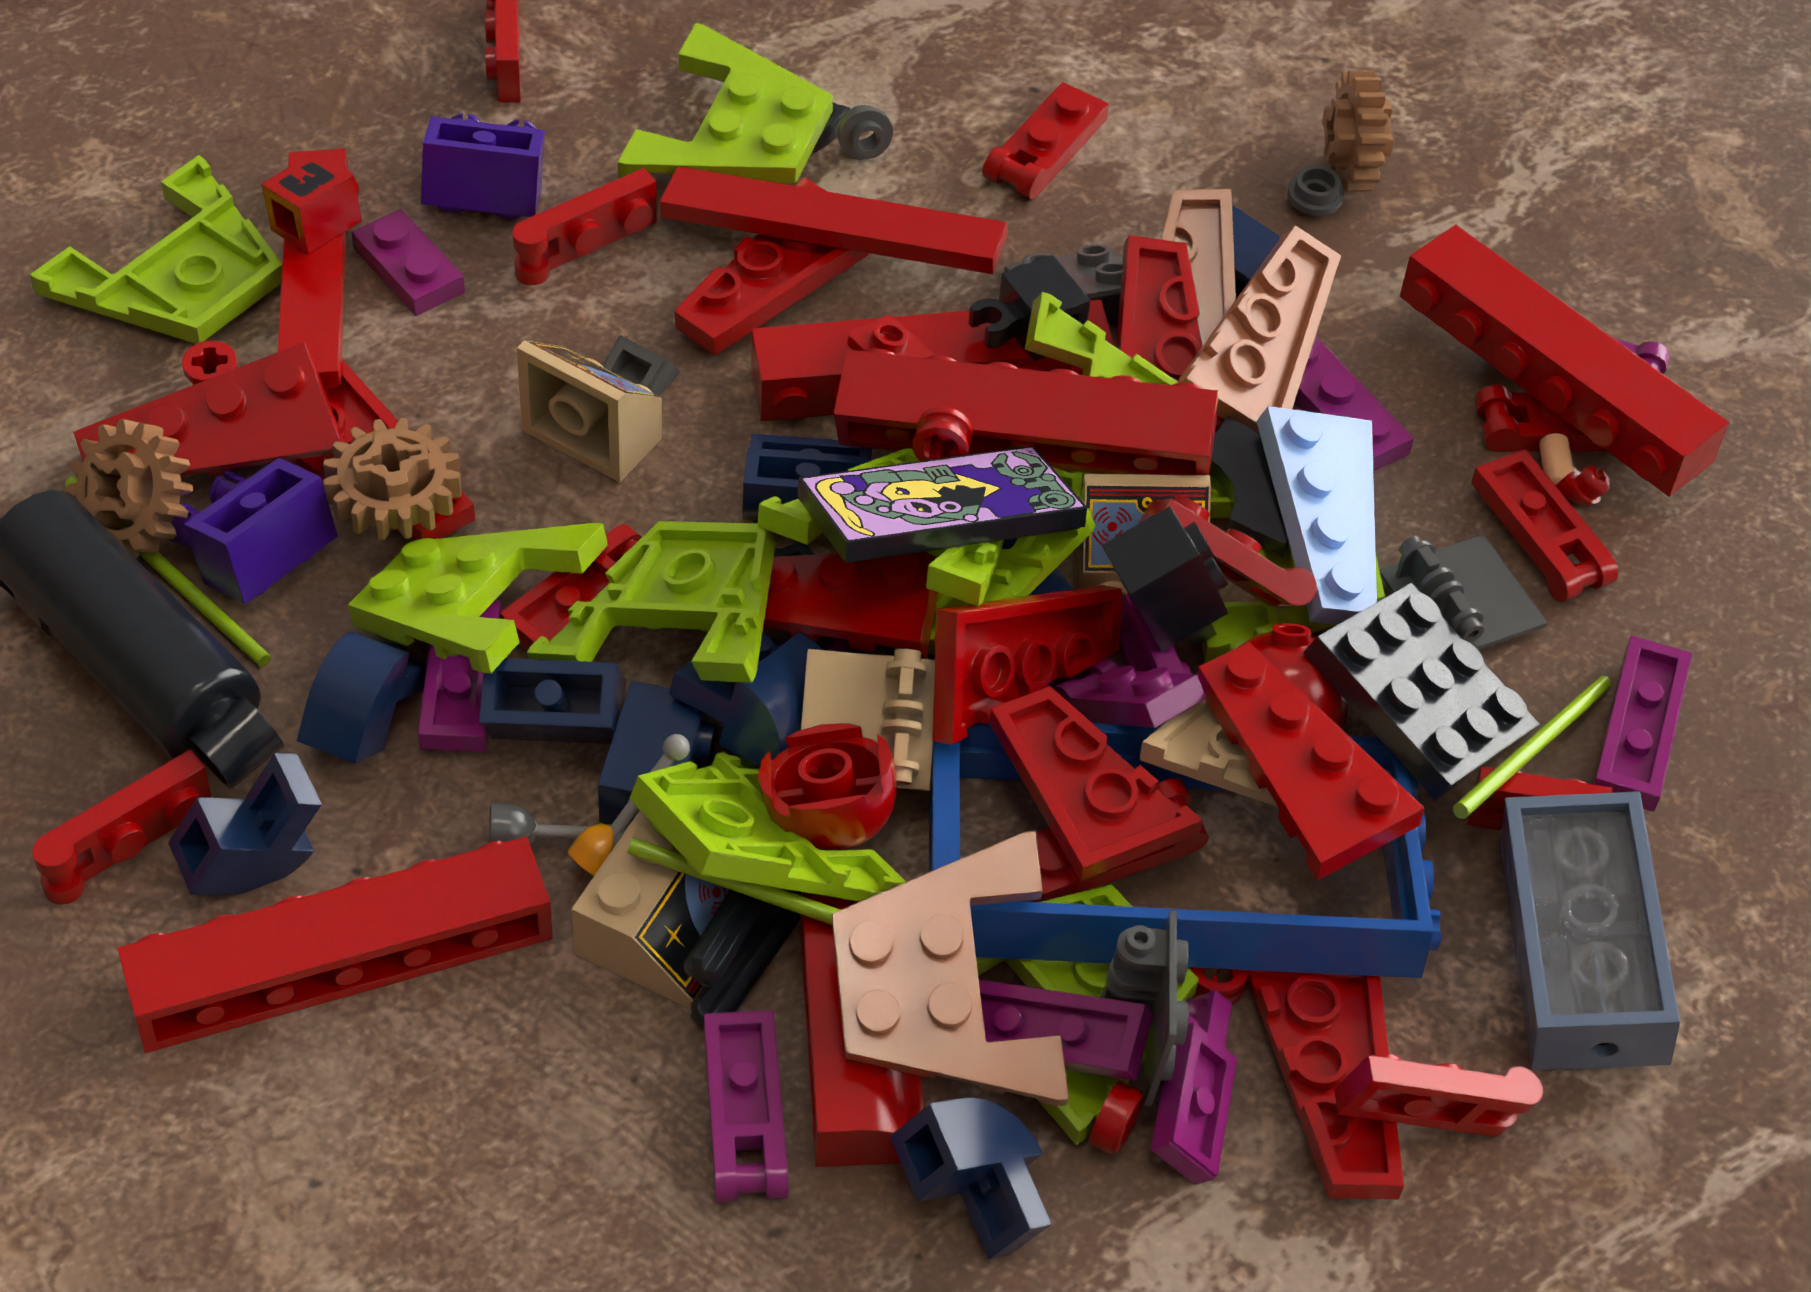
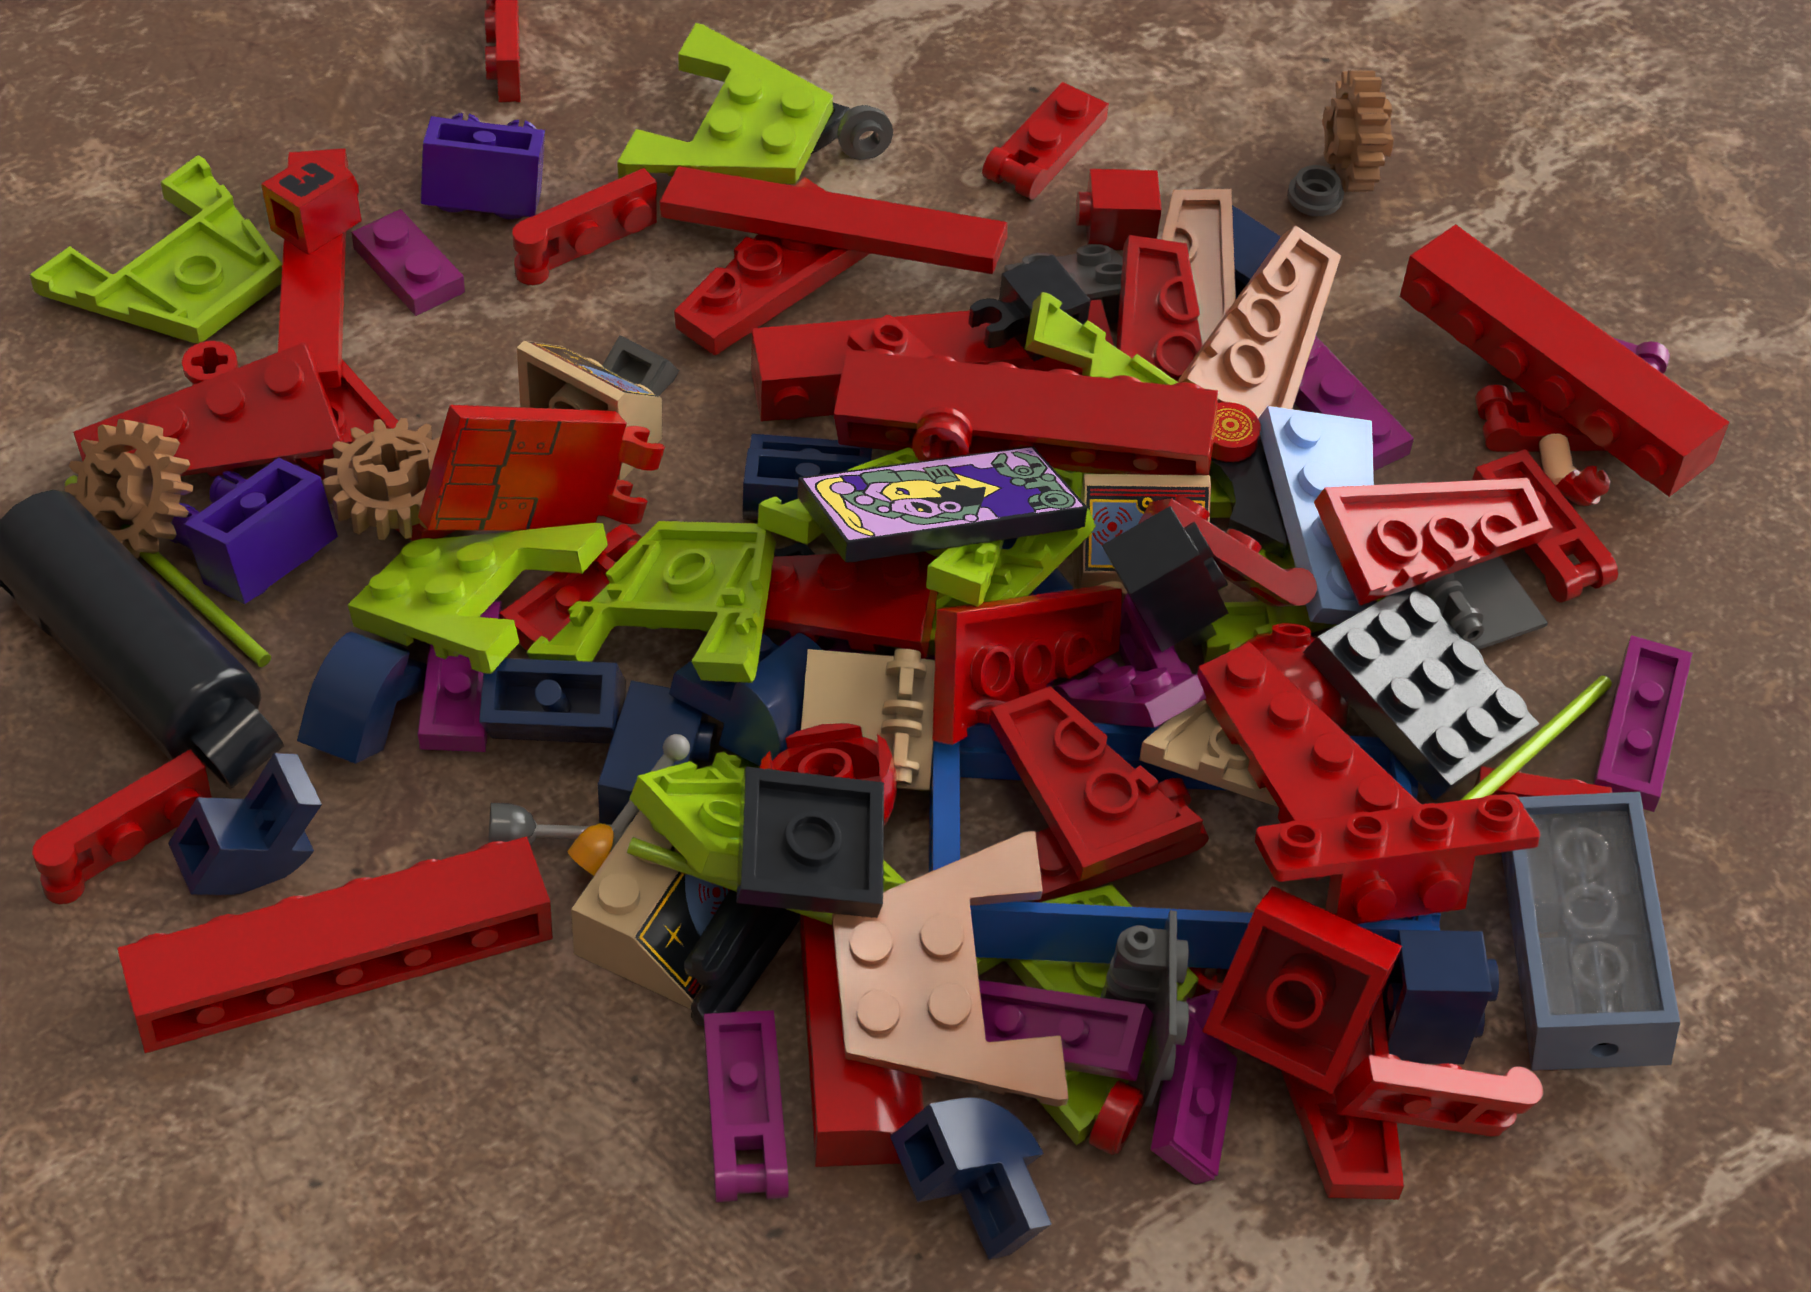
(534, 469): none -> red tile
(811, 842): none -> black plate
(1119, 206): none -> red brick
(1235, 432): none -> red tile
(1301, 988): none -> red brick
(1400, 857): none -> red bracket
(1422, 531): none -> wing
(1438, 995): none -> dark blue brick

